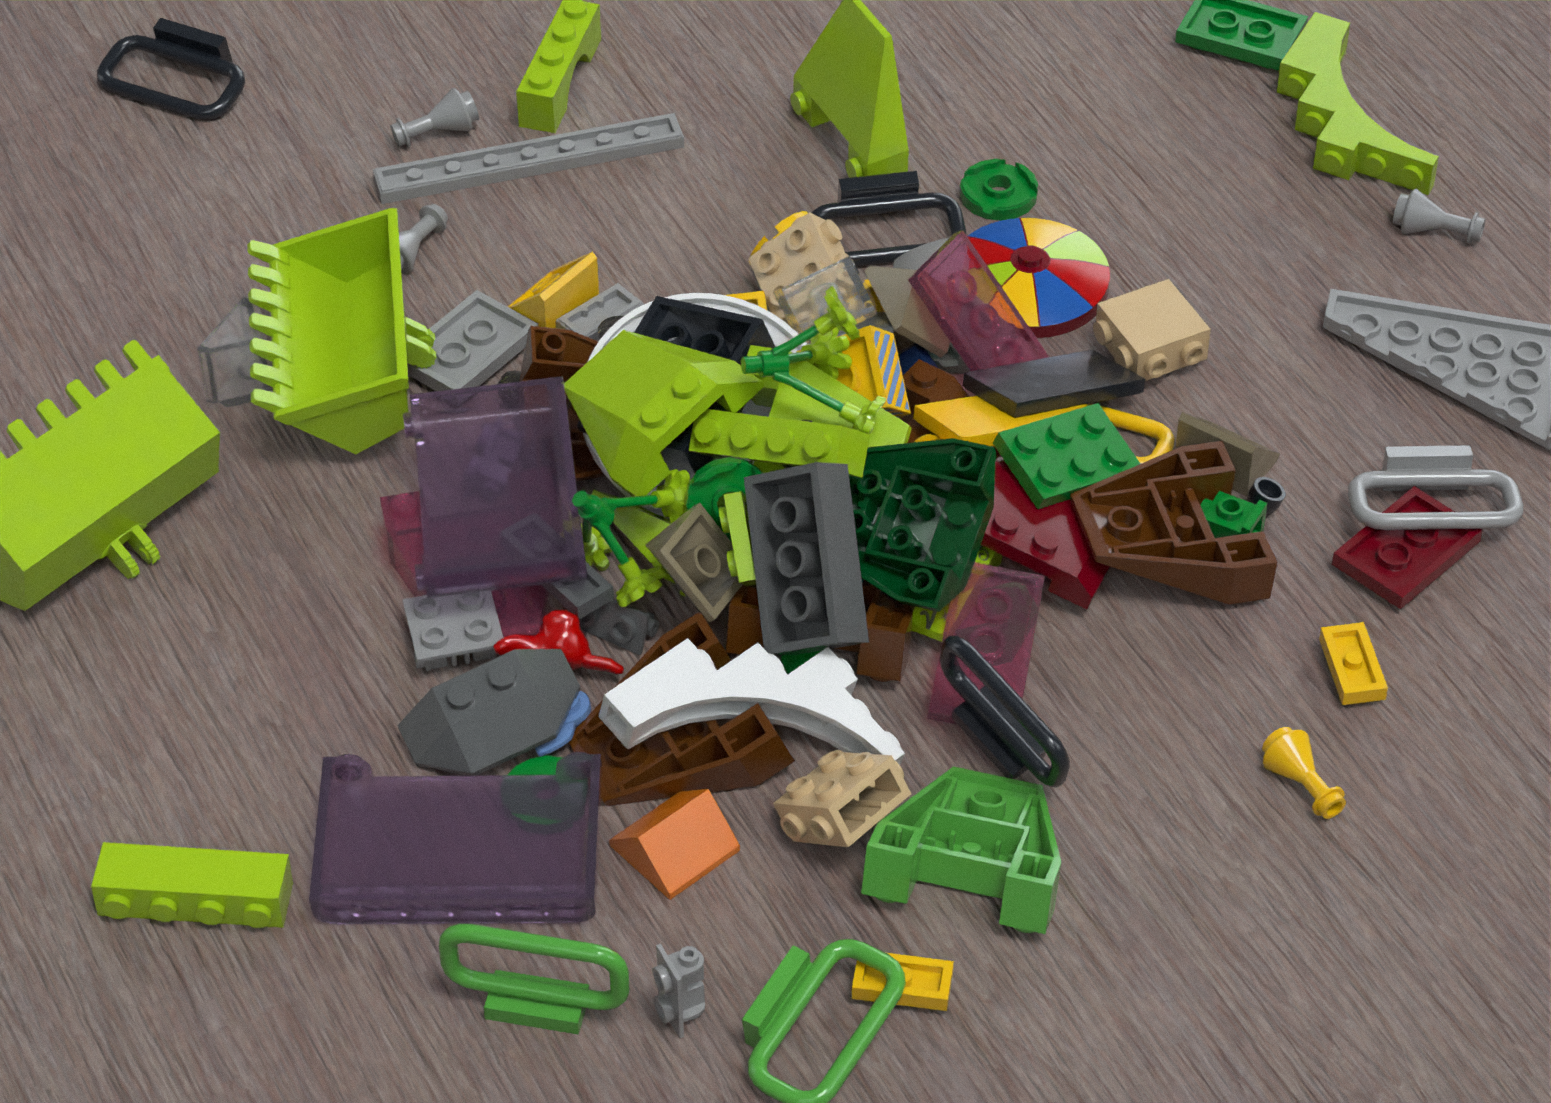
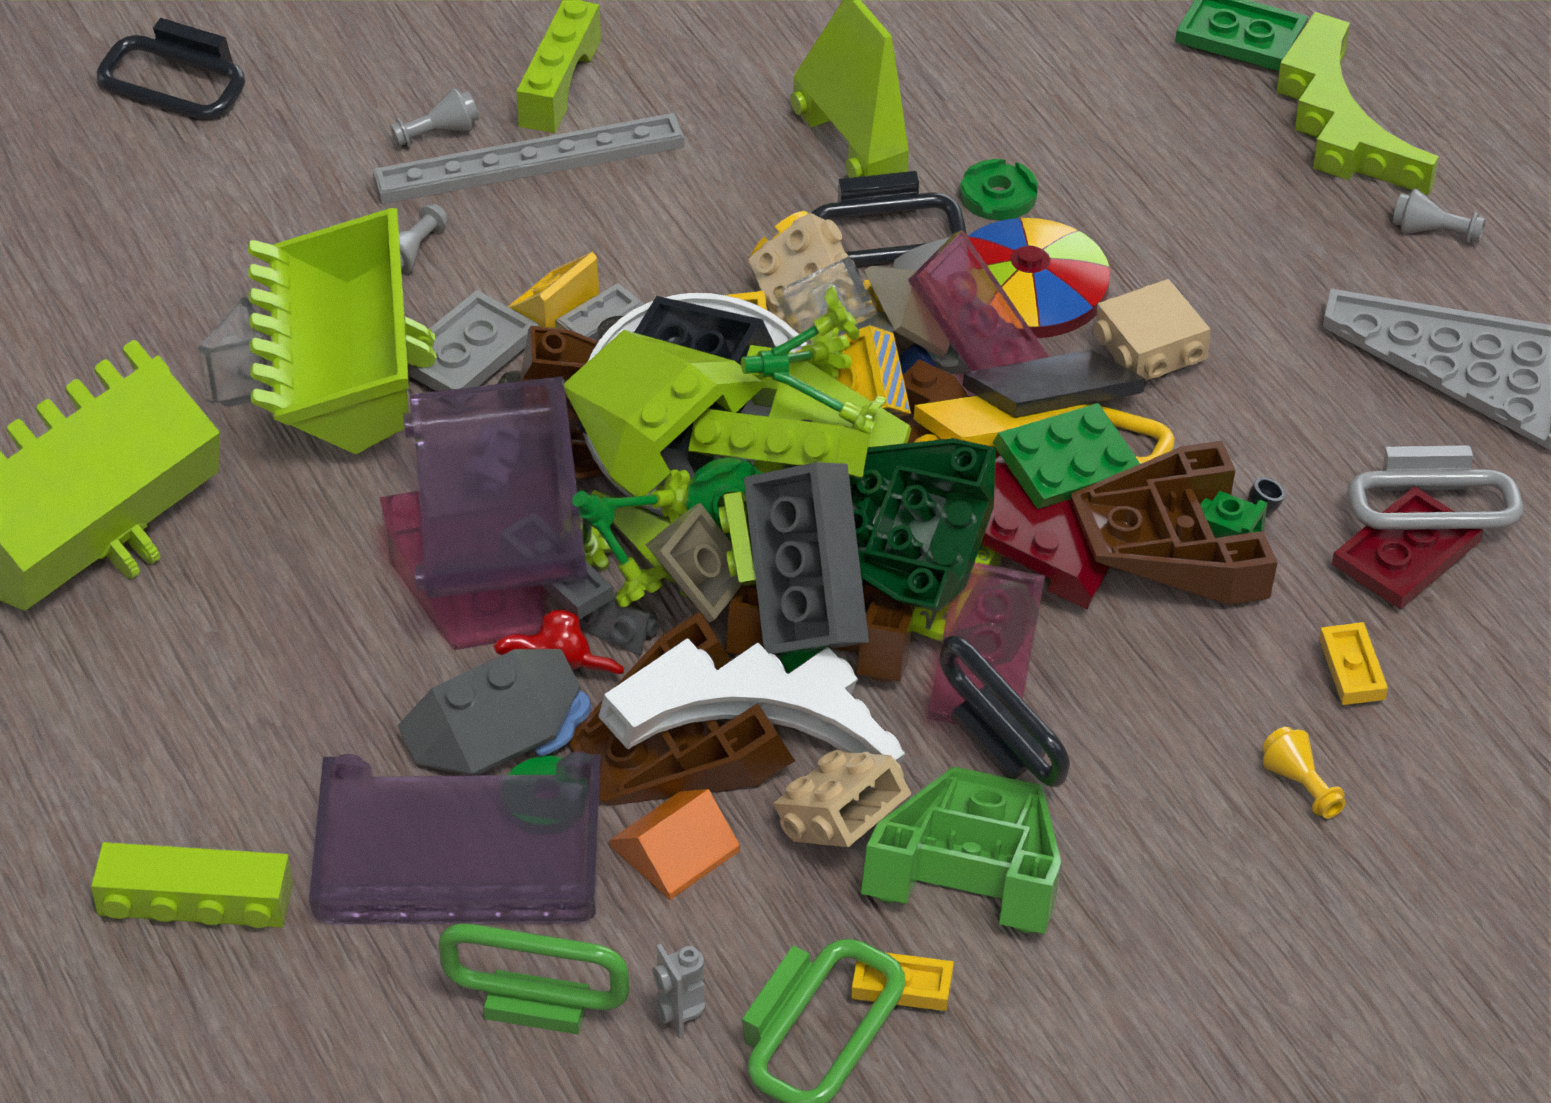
(452, 628): light grey hinge -> none
(1247, 456): dark tan slope -> none

